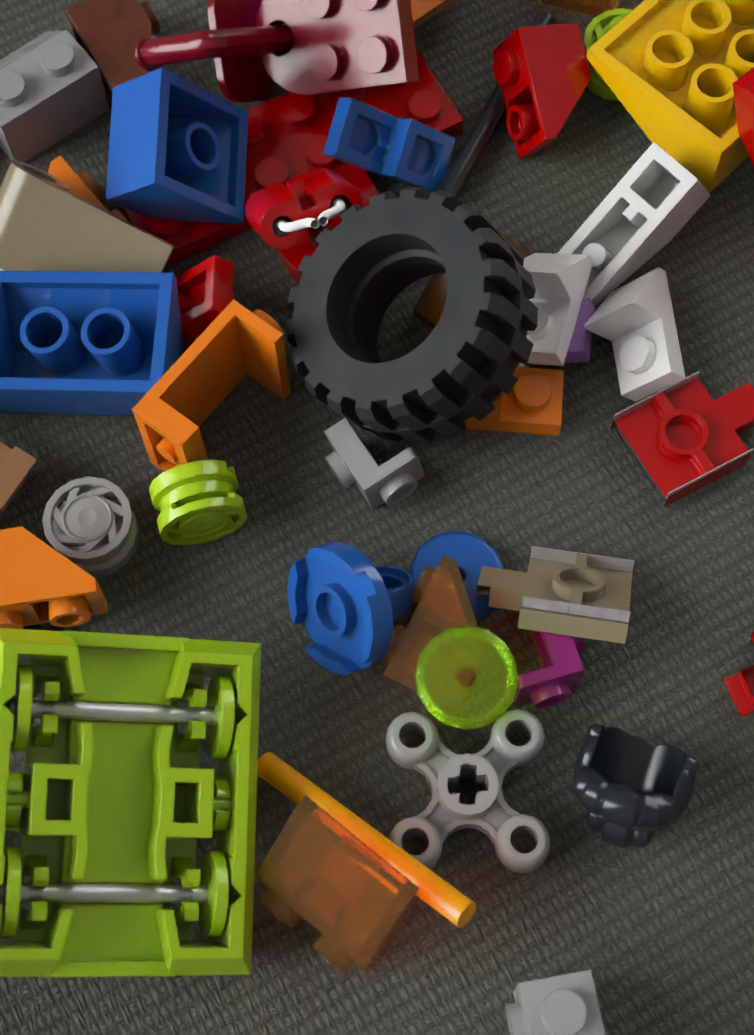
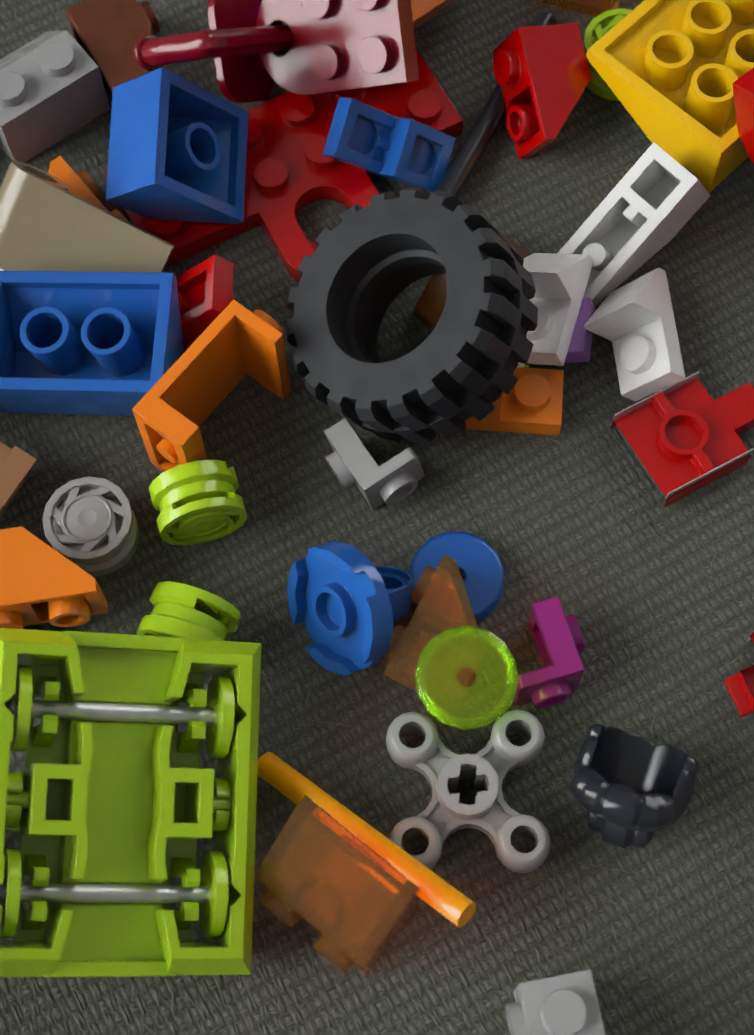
(188, 613): none -> lime wheel
(297, 212): red piece -> none
(565, 593): dark tan piece -> none

